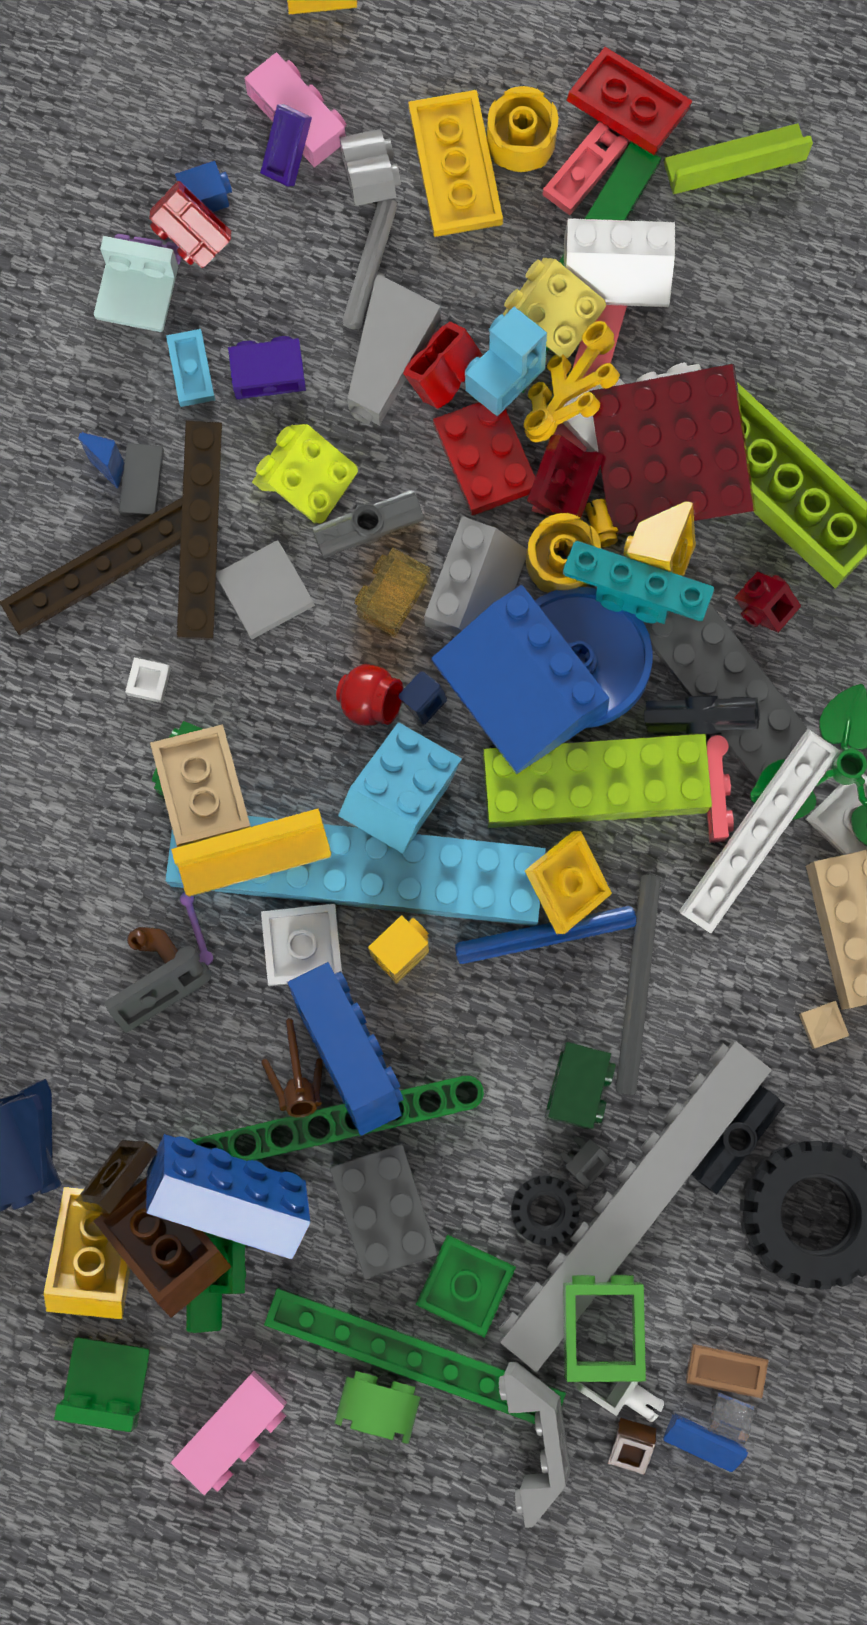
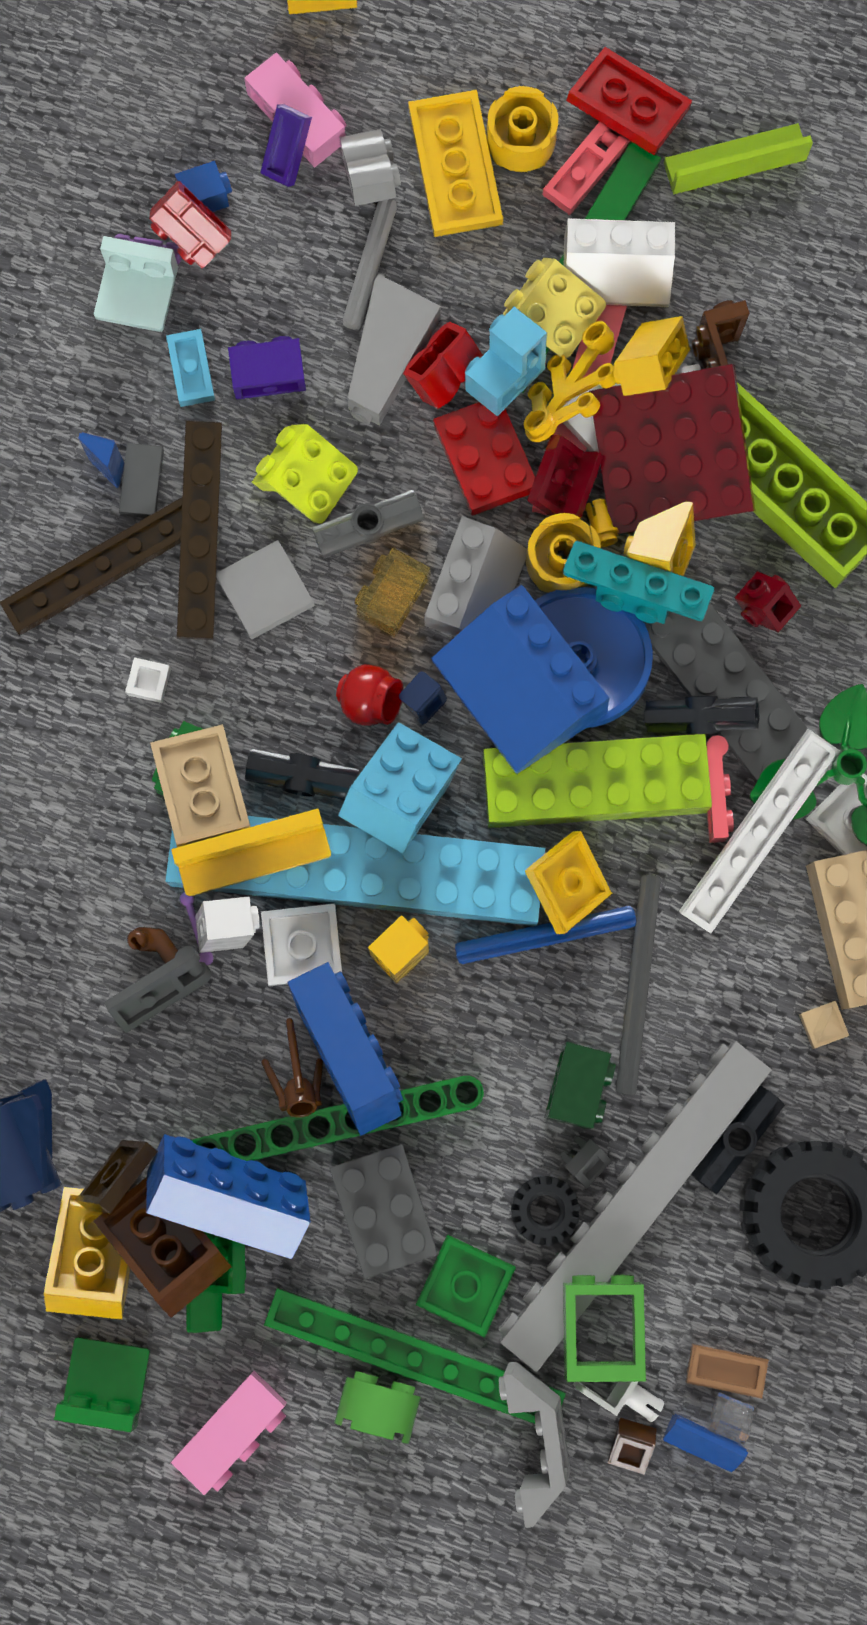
(226, 924): none -> white brick
(299, 774): none -> black piece
(652, 356): none -> yellow brick
(719, 327): none -> reddish brown bracket

